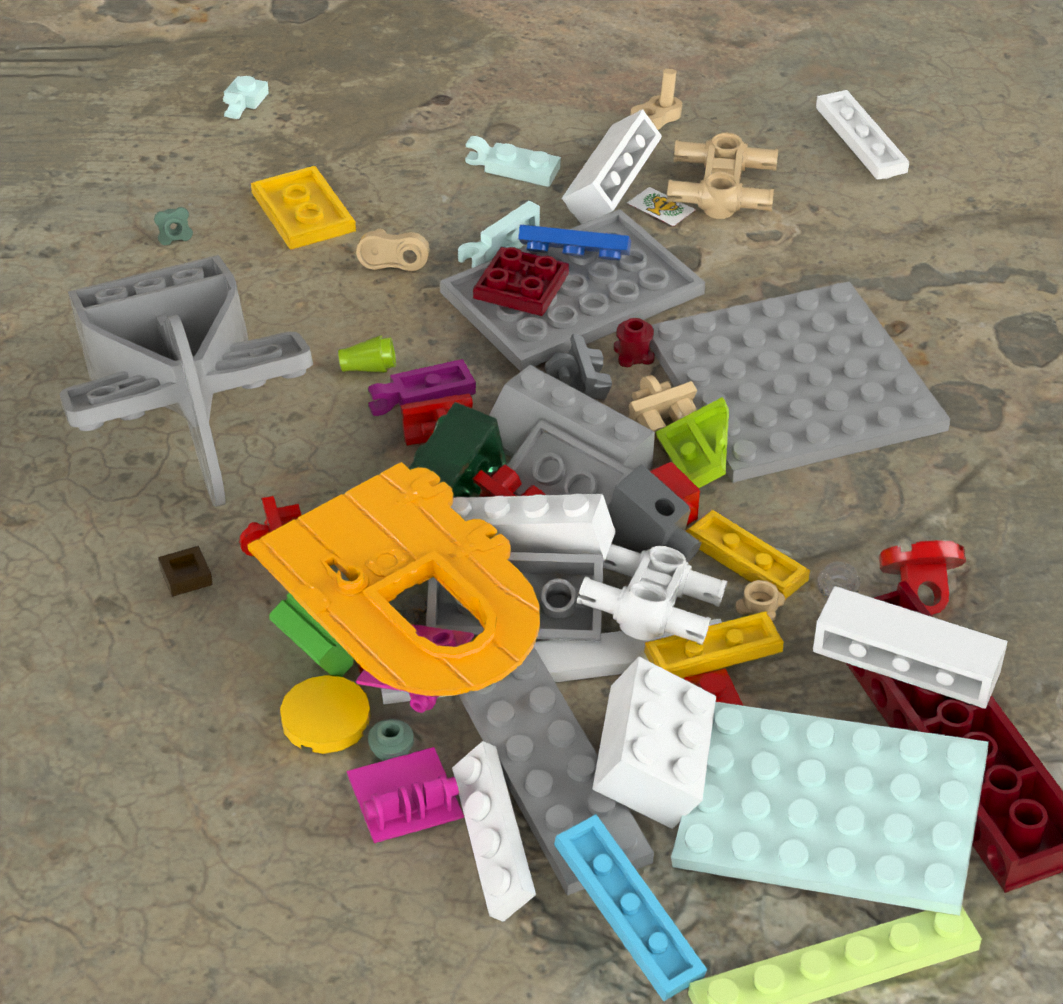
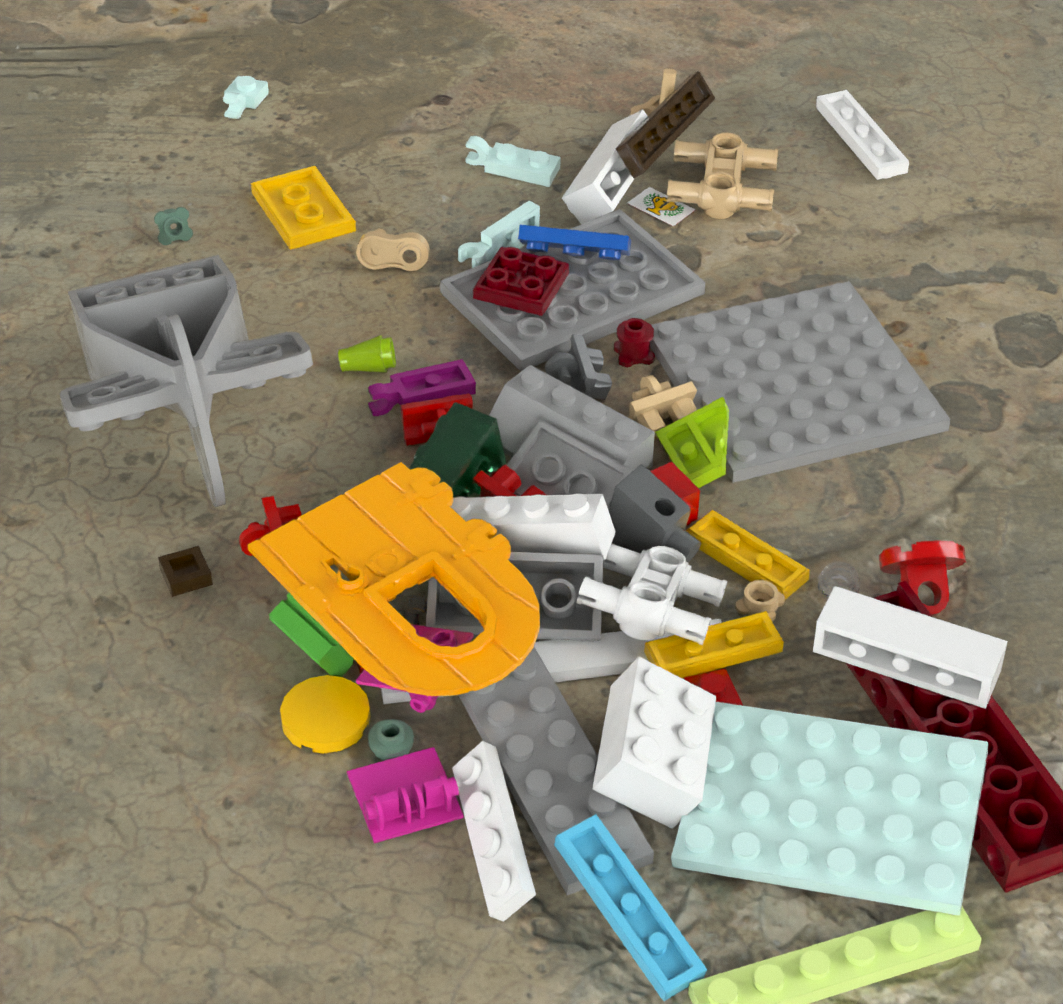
(665, 124): none -> dark brown tile

